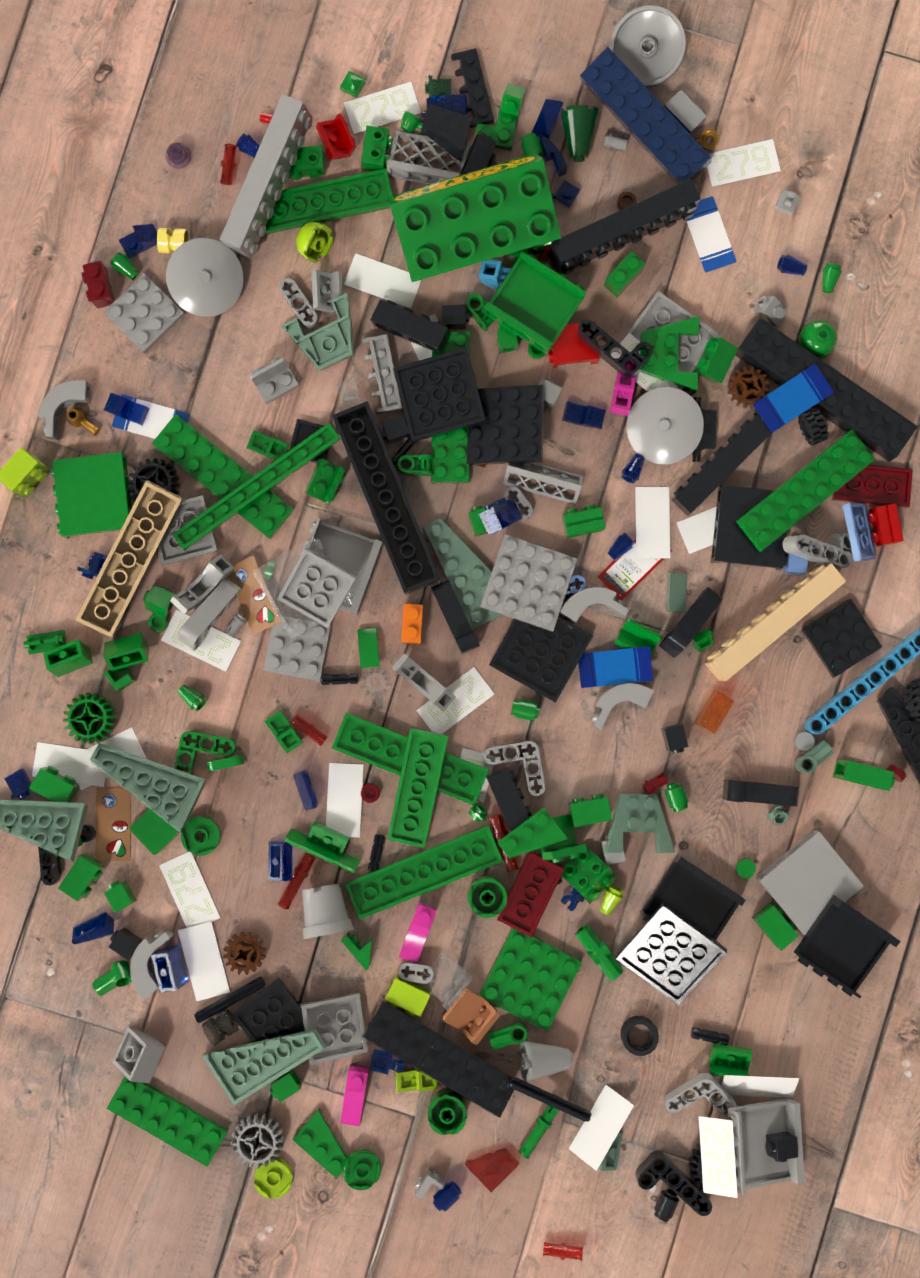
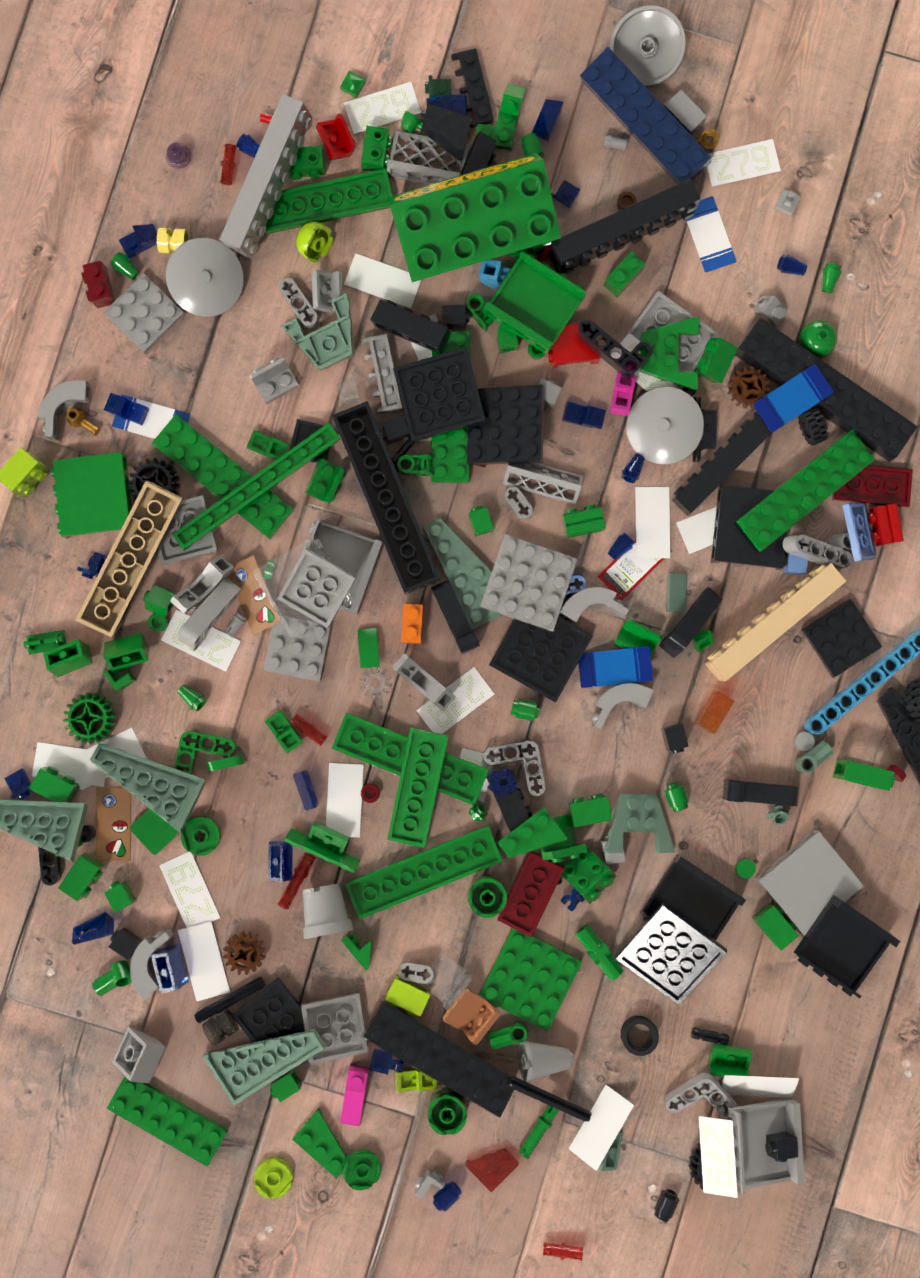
(250, 1139): light grey gear -> none
(337, 679): black axle -> none
(376, 852): black axle -> none
(417, 932): dark pink slope -> none
(496, 787): none -> clear blue brick
(499, 833): clear red pin -> none
(500, 515): clear blue brick -> none
(552, 153): clear blue slope -> none
(579, 130): dark green cone -> none
(611, 898): lime cone -> none
(655, 783): dark red pin -> none
(677, 1185): black beam -> none

